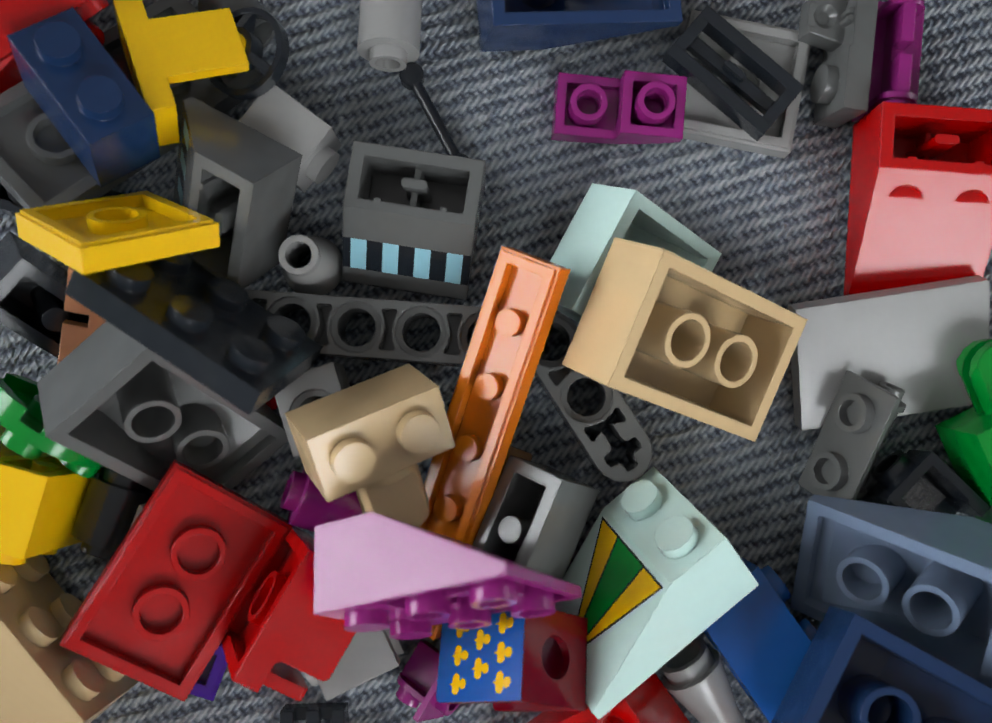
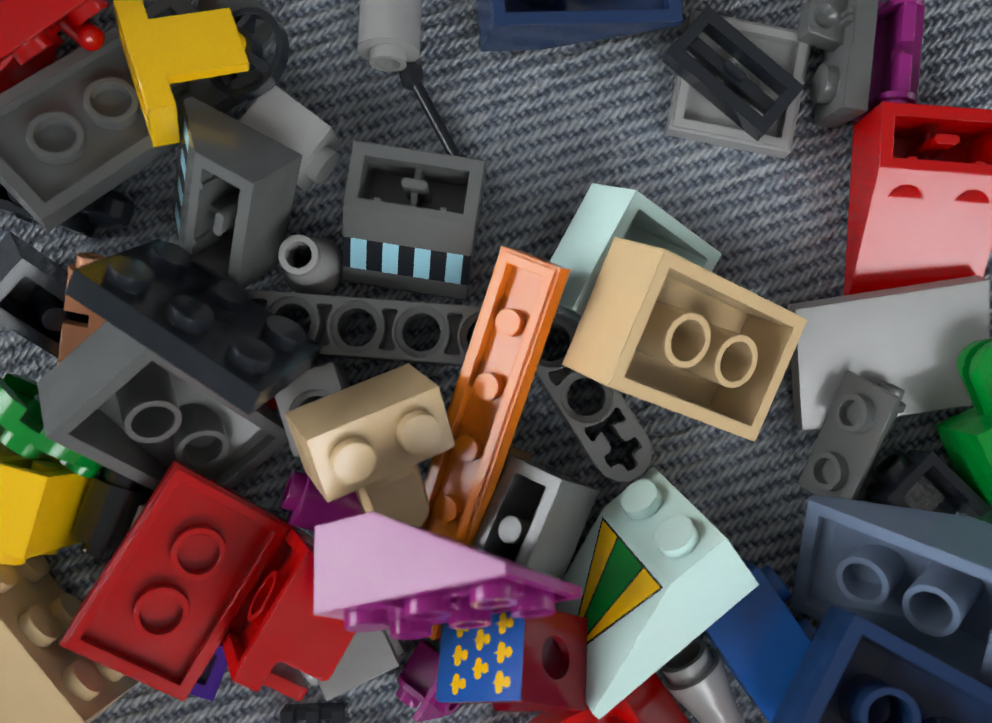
(86, 96): dark blue brick -> none
(116, 230): yellow tile -> none
(619, 111): magenta slope -> none

